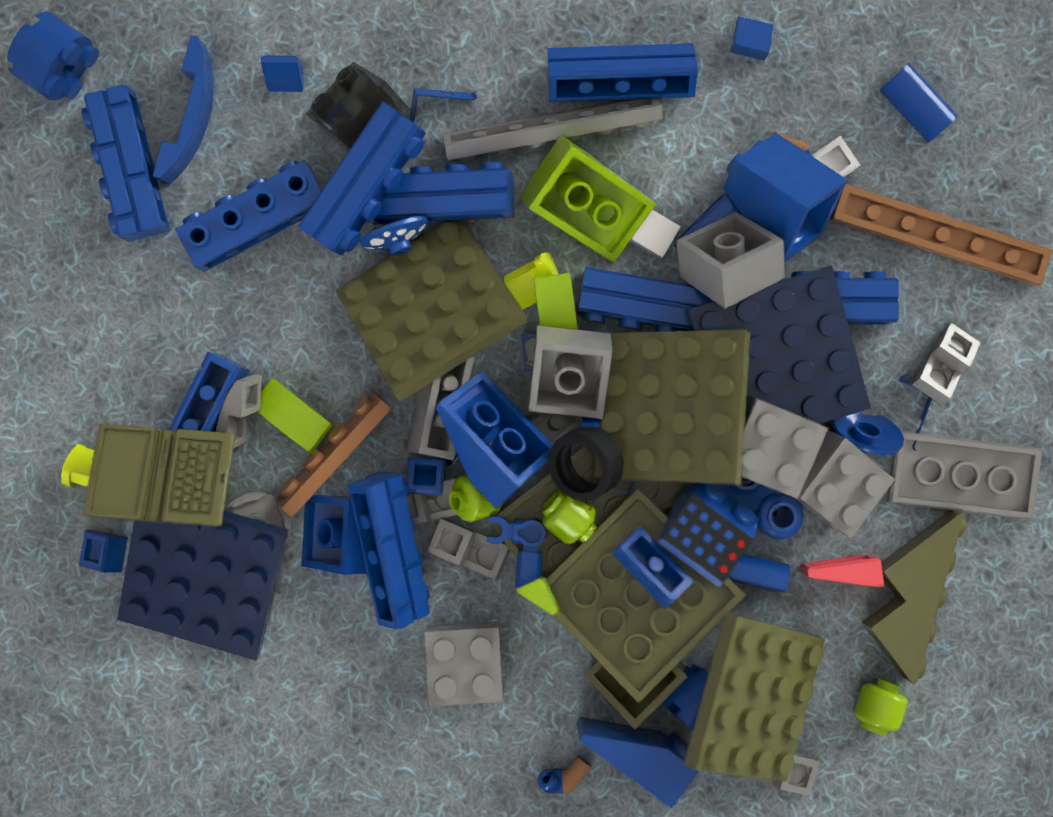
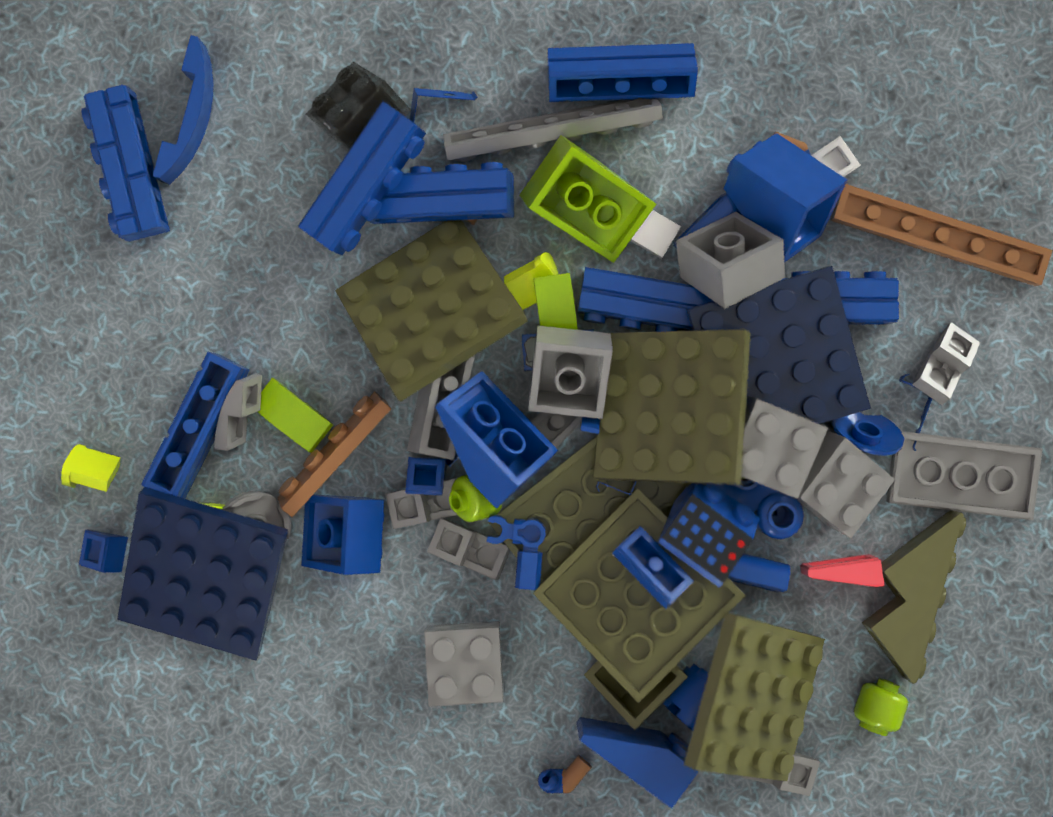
(51, 57): blue brick -> none
(159, 475): olive piece -> none
(249, 217): blue brick -> none
(283, 73): blue slope -> none
(389, 549): blue brick -> none
(395, 235): blue dish -> none
(540, 594): lime slope -> none
(566, 476): black tyre -> none
(568, 518): lime head -> none
(752, 38): blue slope -> none
(918, 103): blue brick -> none

